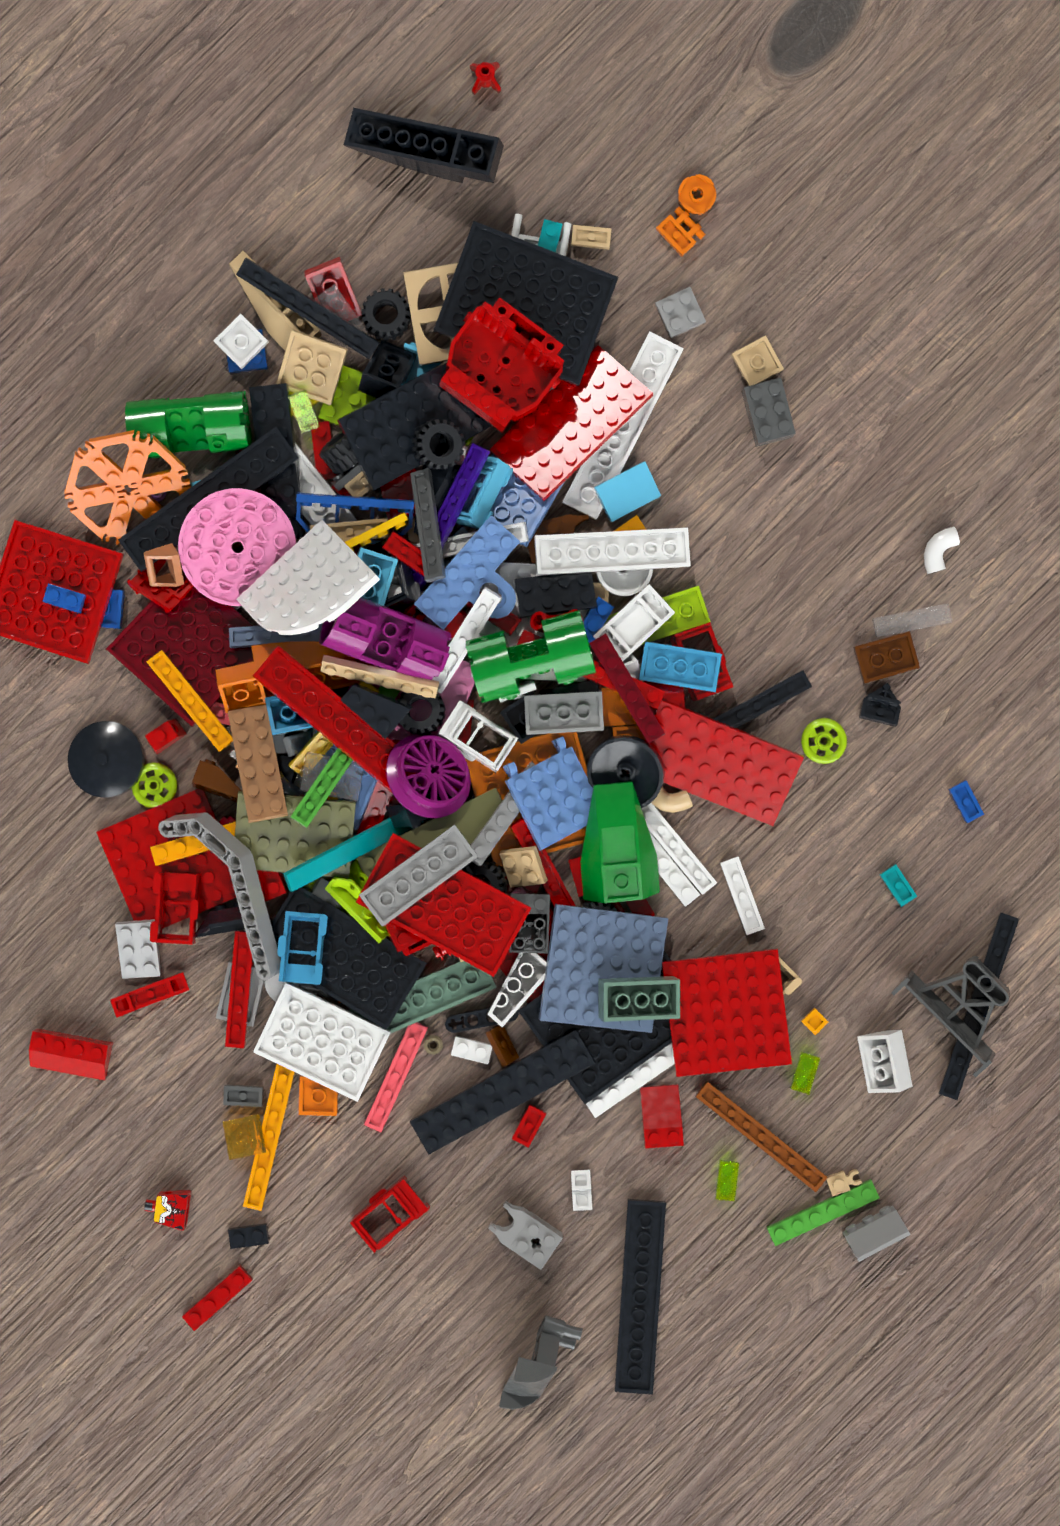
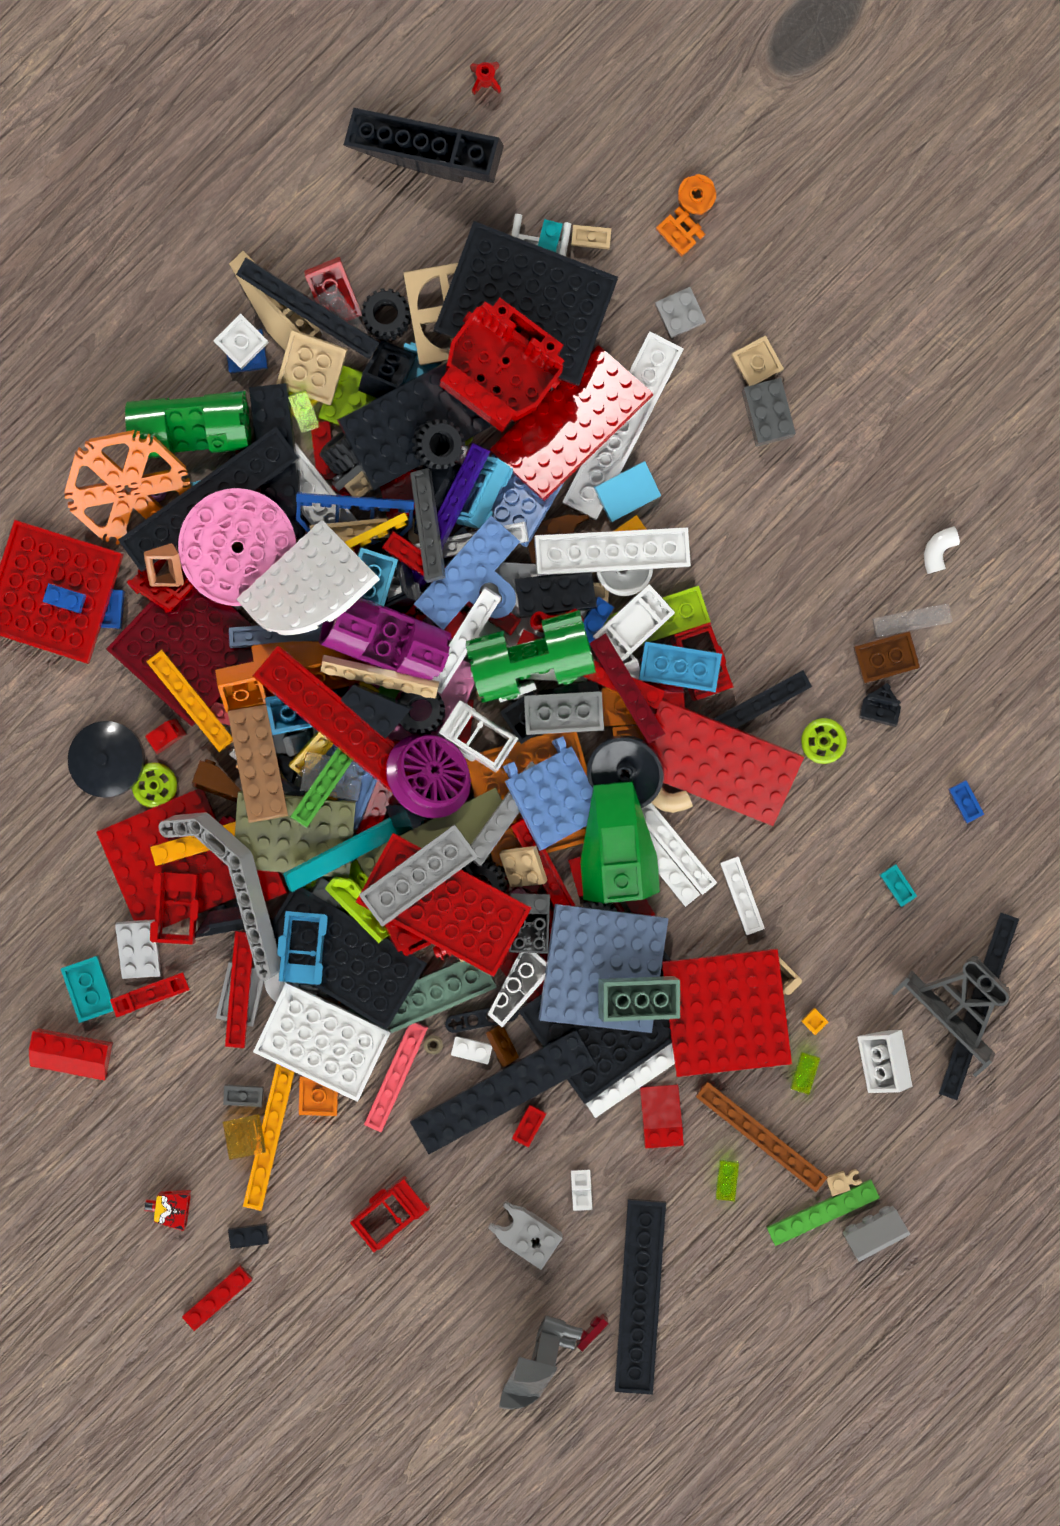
(88, 988): none -> teal plate
(597, 1325): none -> dark red plate

